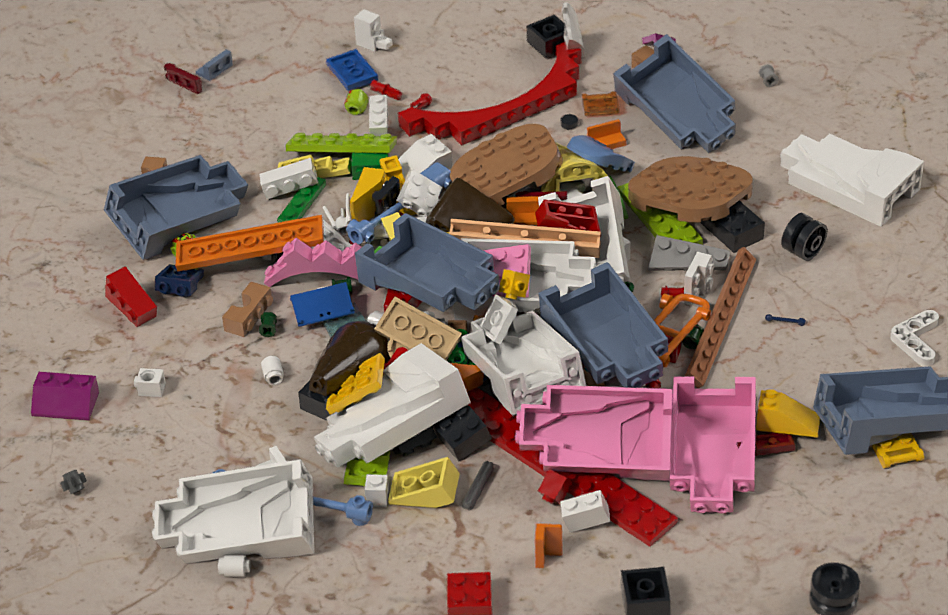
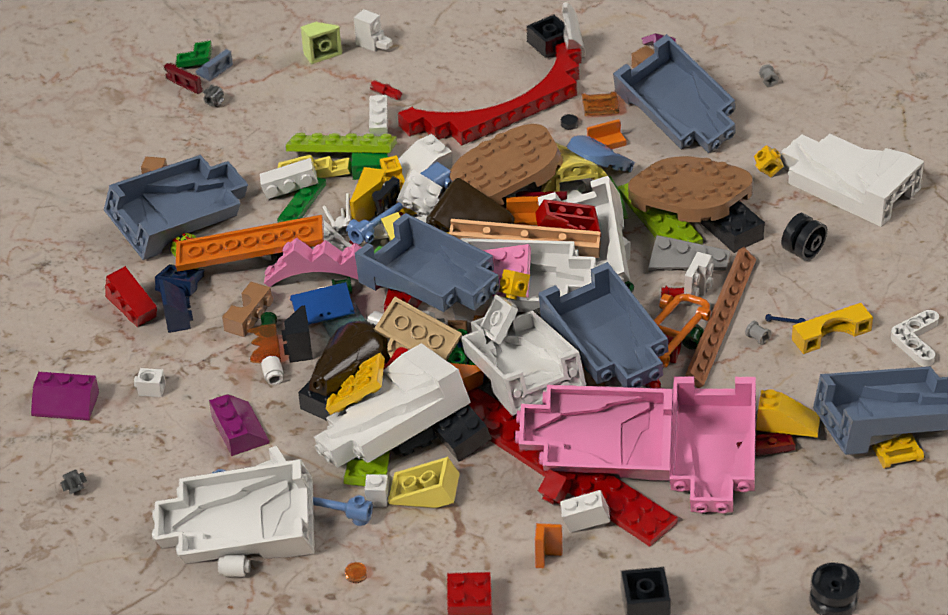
(175, 307): none -> dark blue slope
(199, 56): none -> green plate
(213, 95): none -> dark grey gear
(237, 424): none -> magenta slope
(268, 343): none -> clear orange piece
(297, 336): none -> black slope
(320, 41): none -> yellowish green slope
(351, 69): blue plate -> none
(356, 101): lime head -> none
(356, 572): none -> clear orange tile
(424, 100): red pin -> none
(478, 485): dark grey axle -> none
(758, 332): none -> light grey bush
(768, 161): none -> yellow brick
(851, 320): none -> yellow arch

